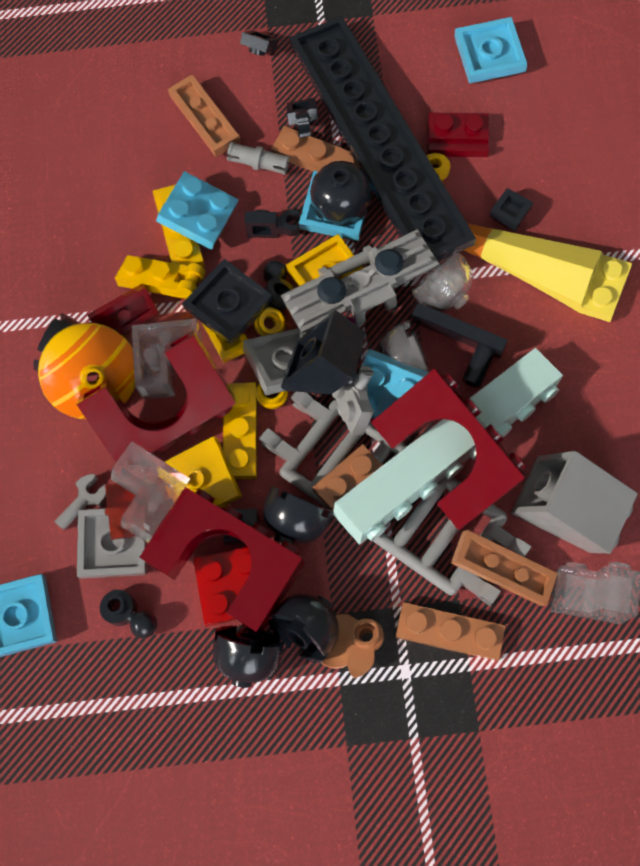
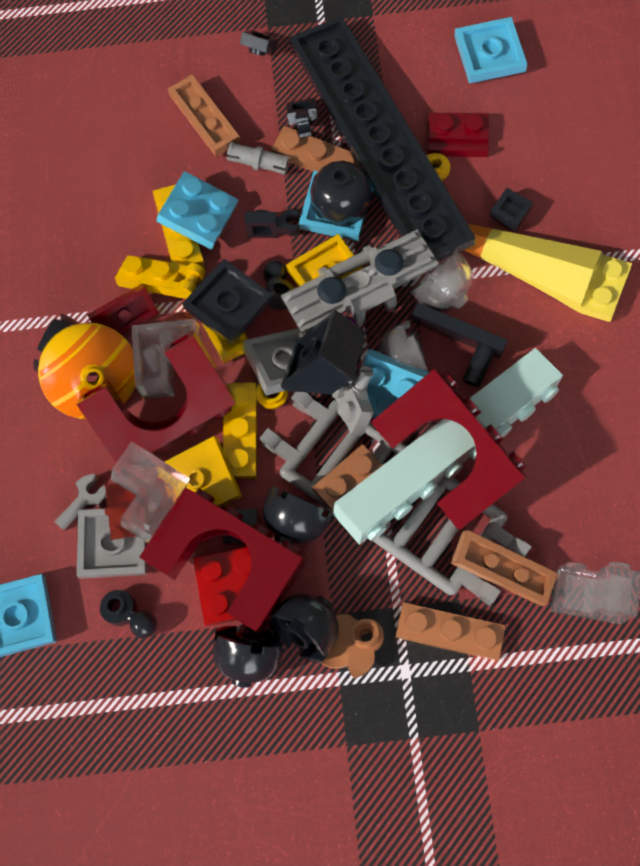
(276, 316): yellow plate -> none
(575, 501): light grey slope -> none

